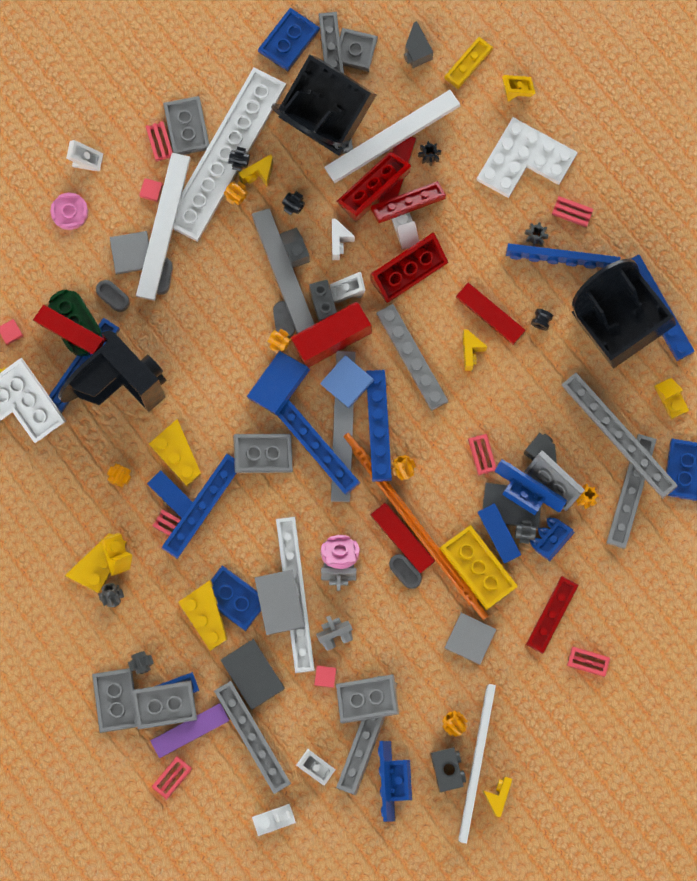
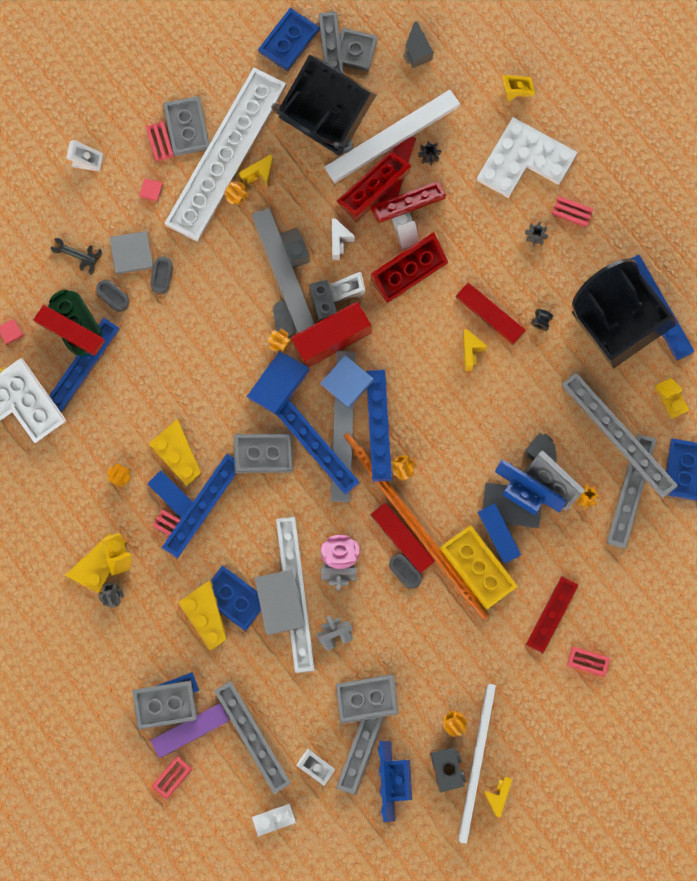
(69, 211): bright pink tile -> none
(88, 260): none -> pearl dark grey bar
(109, 370): black plate -> none
(114, 700): light grey tile -> none
(140, 663): dark grey gear -> none
(163, 226): white tile -> none
(239, 158): black gear -> none
(252, 674): dark grey tile -> none
(293, 203): black gear -> none
(325, 676): coral tile -> none
(412, 357): light grey plate -> none
(468, 62): yellow tile -> none
(470, 638): light grey tile -> none
(486, 470): coral tile -> none
(525, 532): dark grey gear -> none
(552, 539): blue plate -> none
(554, 256): blue plate -> none

